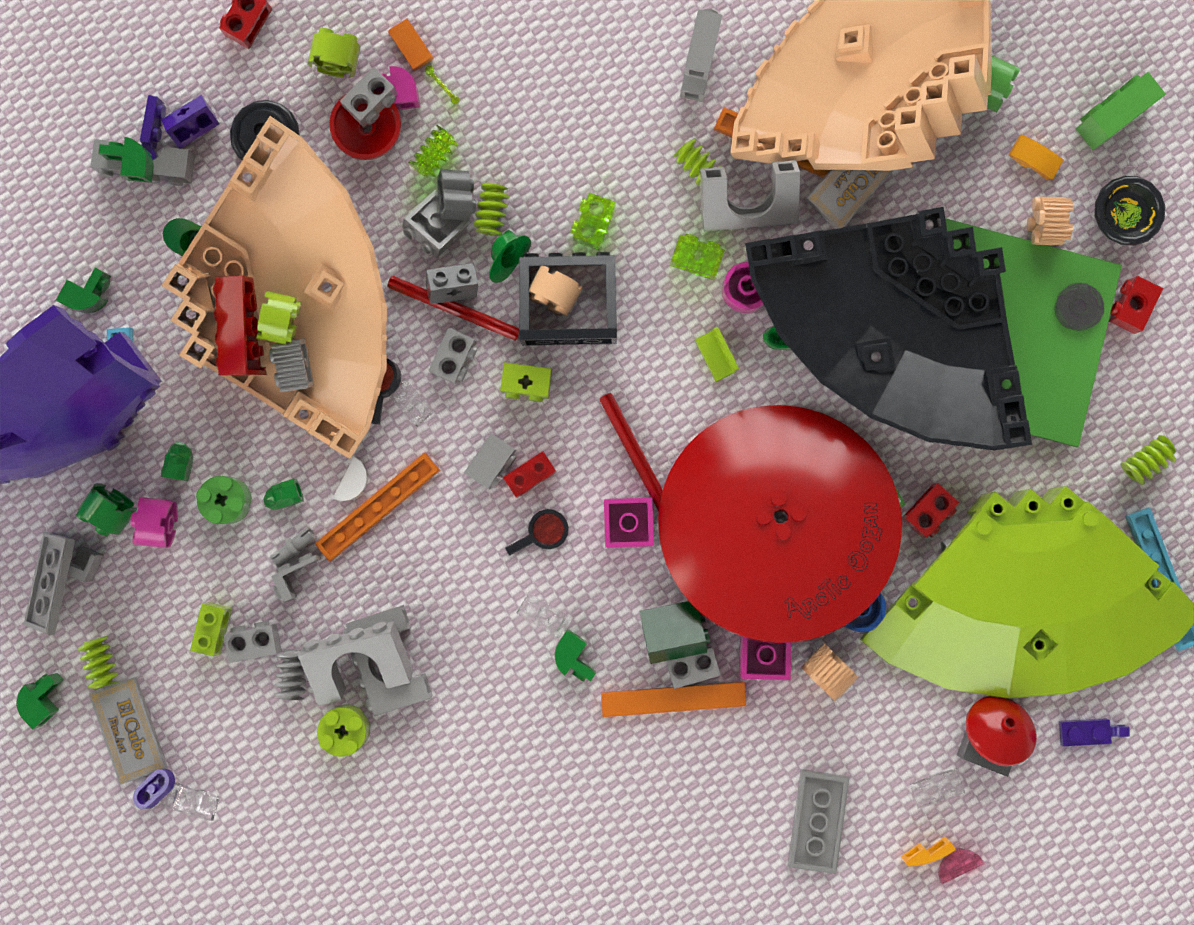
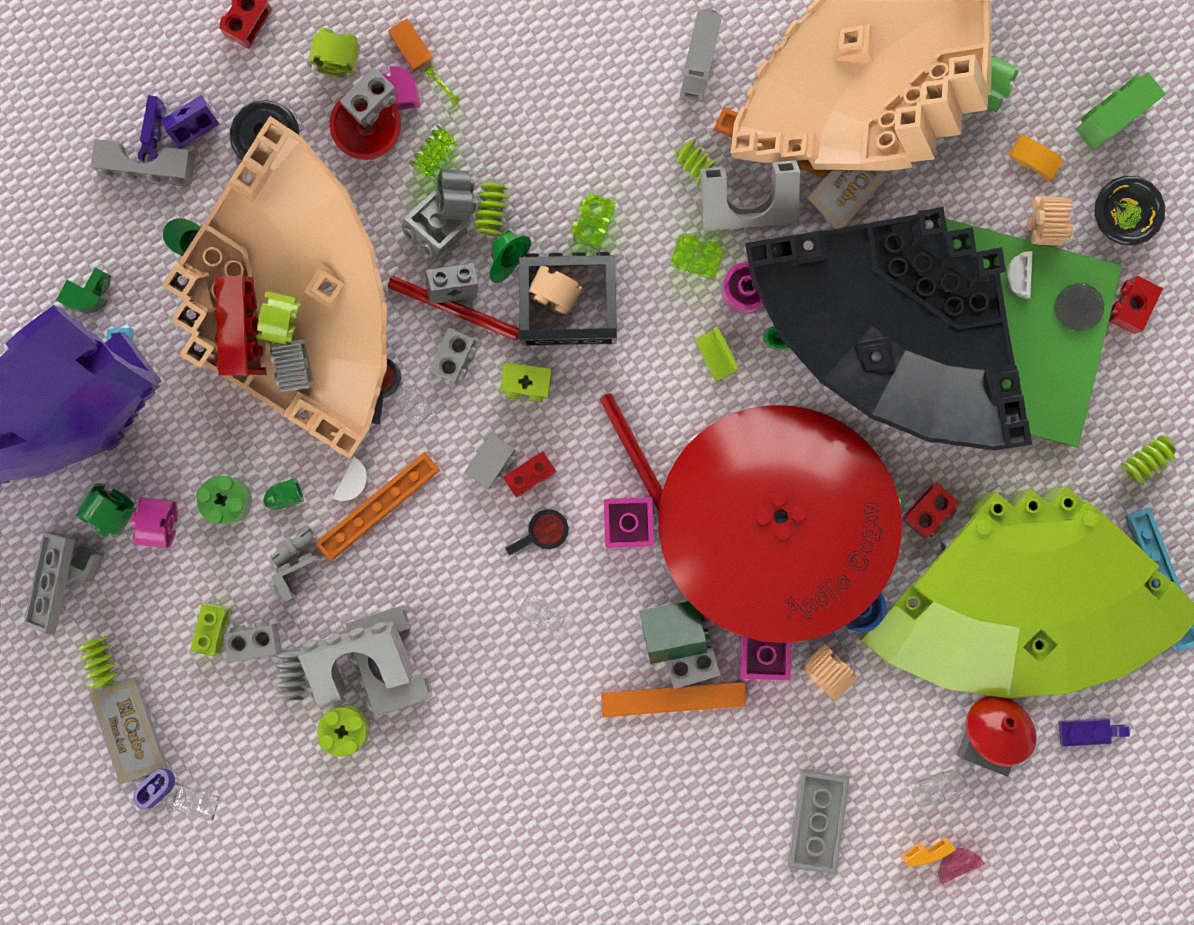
(33, 702): green brick -> none
(136, 160): green brick -> none
(178, 462): green rock -> none
(567, 655): green brick -> none
(1019, 275): none -> white tile

